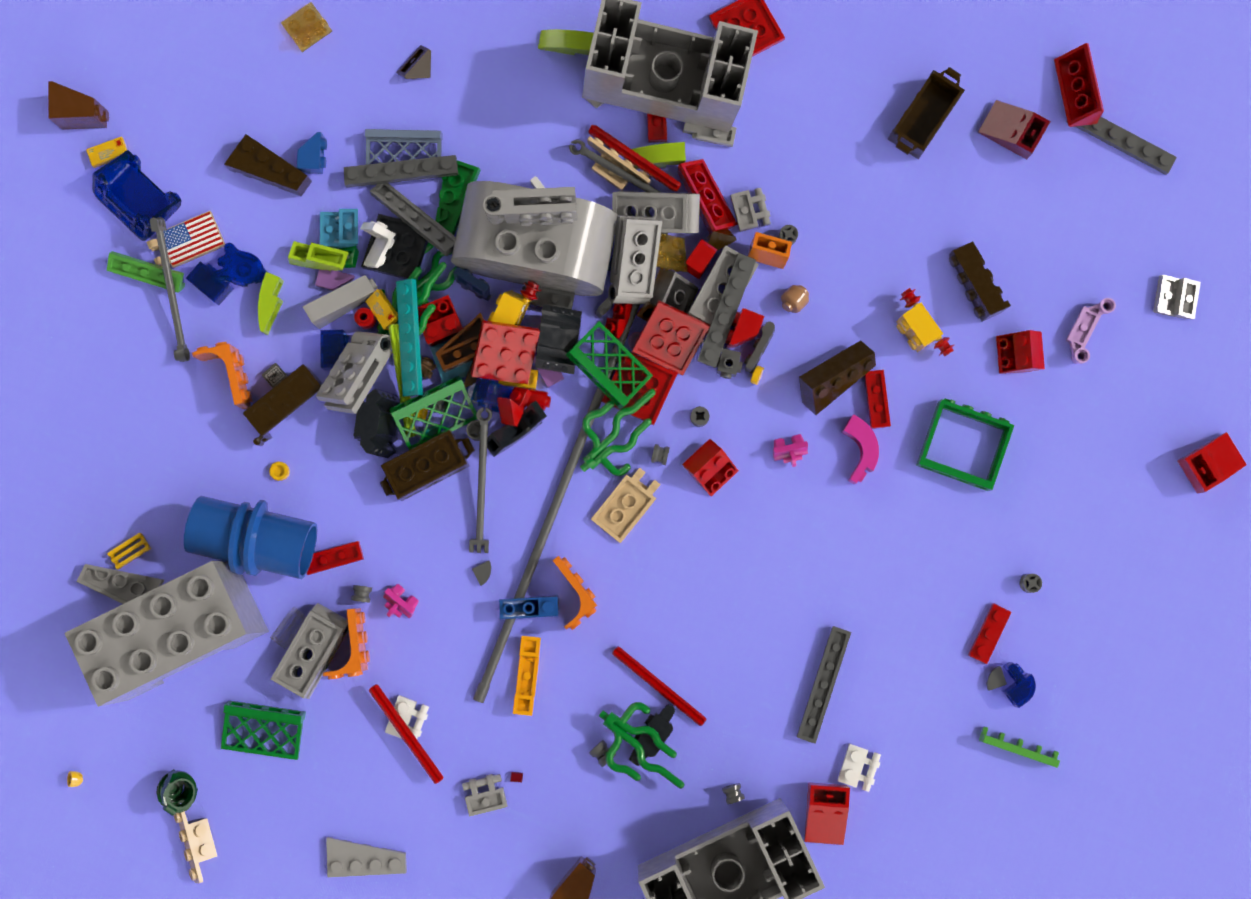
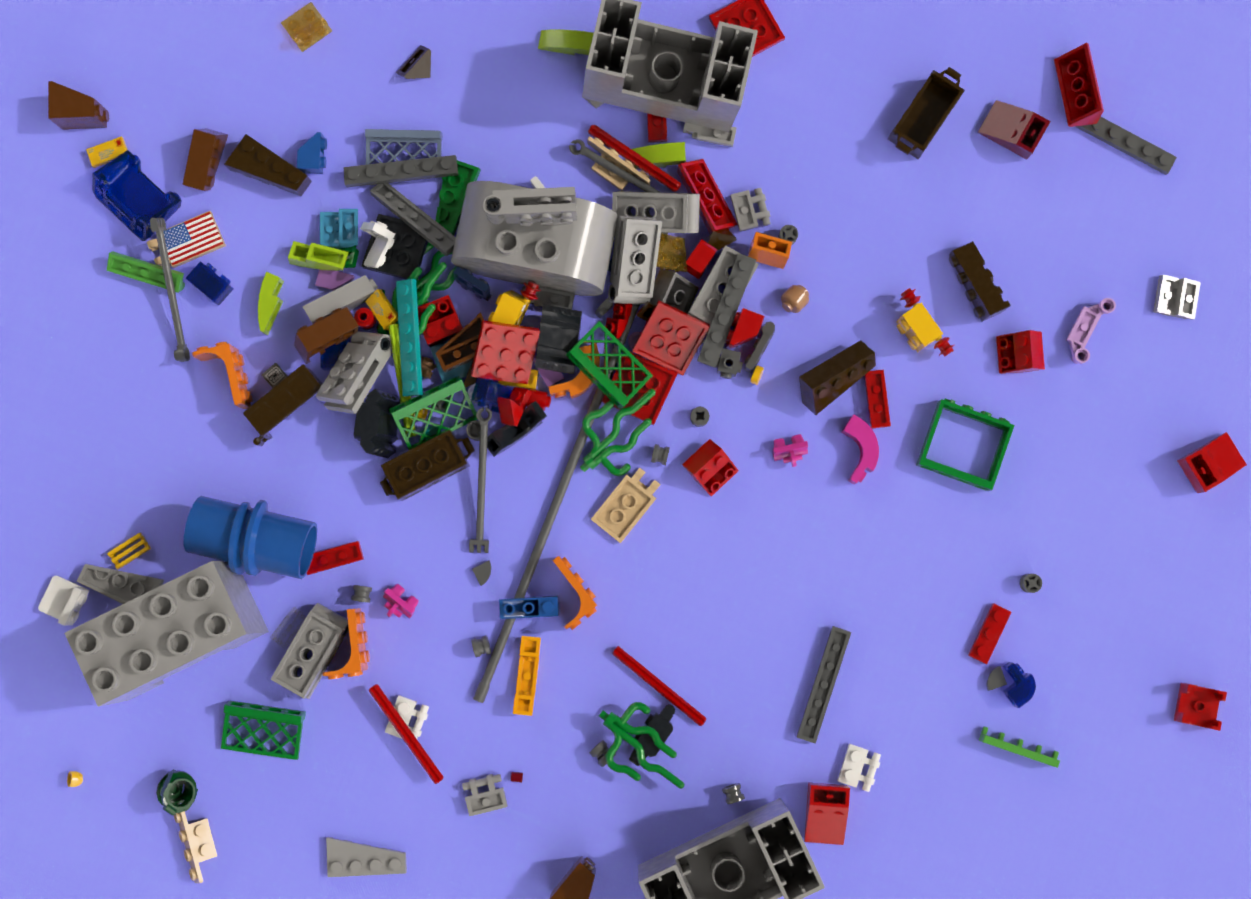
(63, 600): none -> white bracket
(204, 158): none -> reddish brown wedge
(238, 267): clear blue tile -> none
(279, 471): yellow tile -> none
(325, 333): none -> reddish brown wedge
(481, 646): none -> dark grey wheel
(580, 383): none -> orange arch
(1199, 706): none -> red panel

